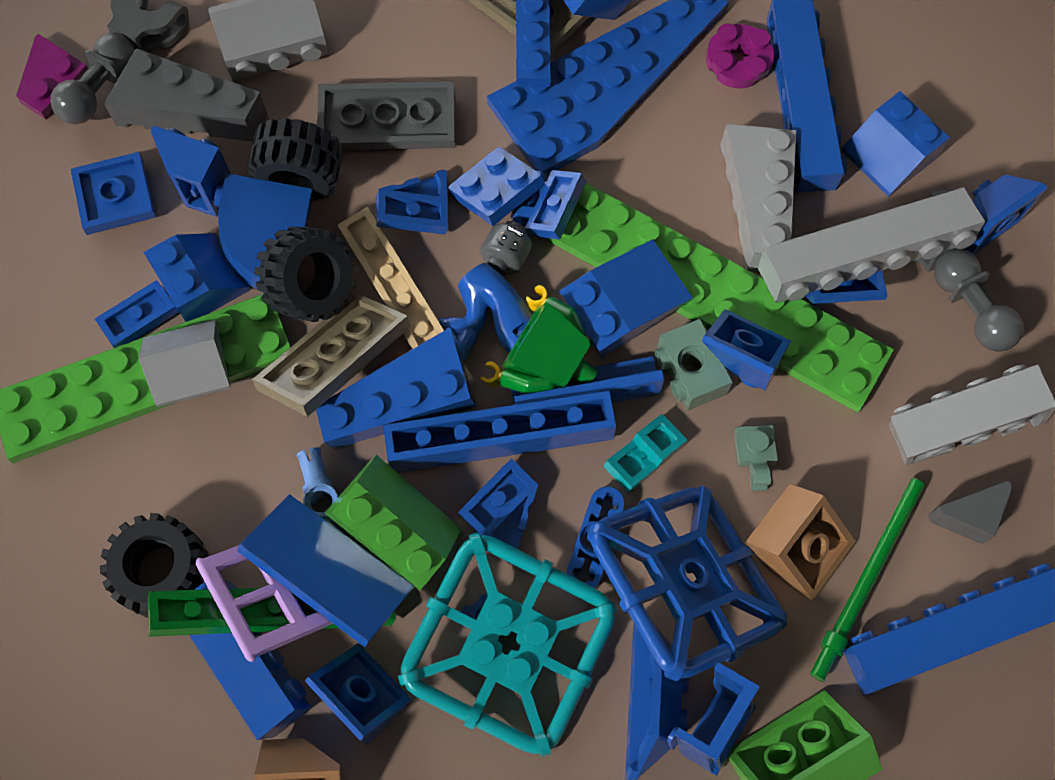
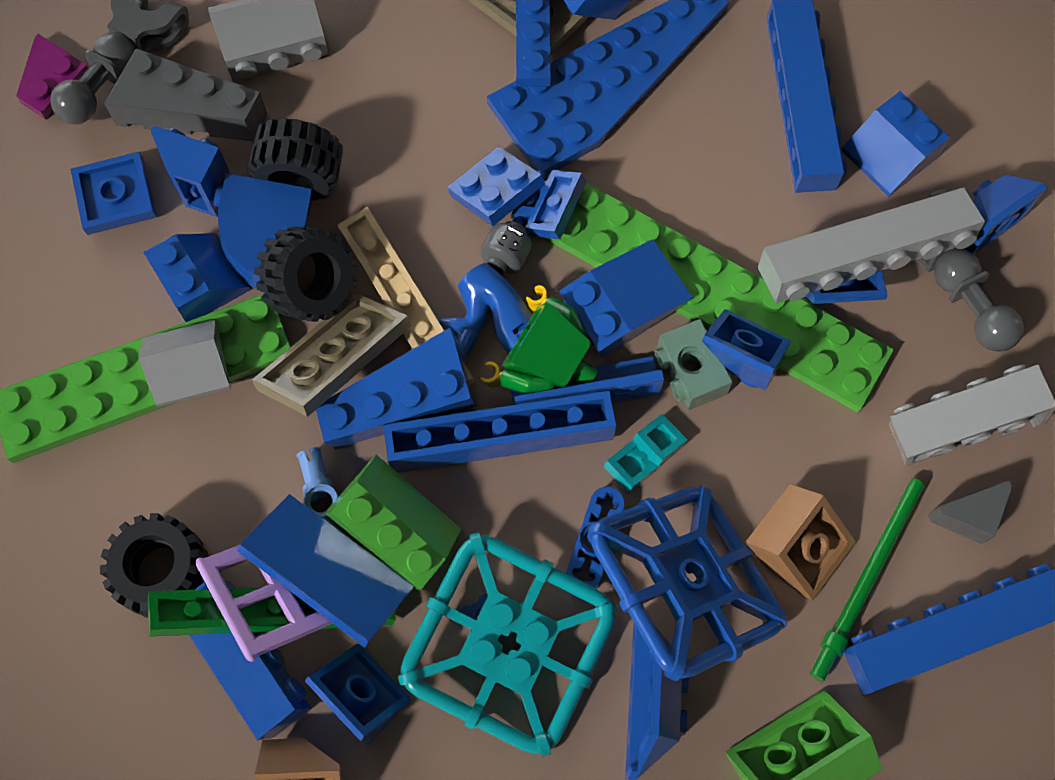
(136, 315): blue plate -> none
(389, 114): dark grey plate -> none
(415, 205): blue wing -> none
(502, 505): blue wing -> none
(720, 723): blue piece -> none
(744, 39): magenta plate -> none
(757, 450): sand green plate -> none
(762, 185): light grey wedge -> none

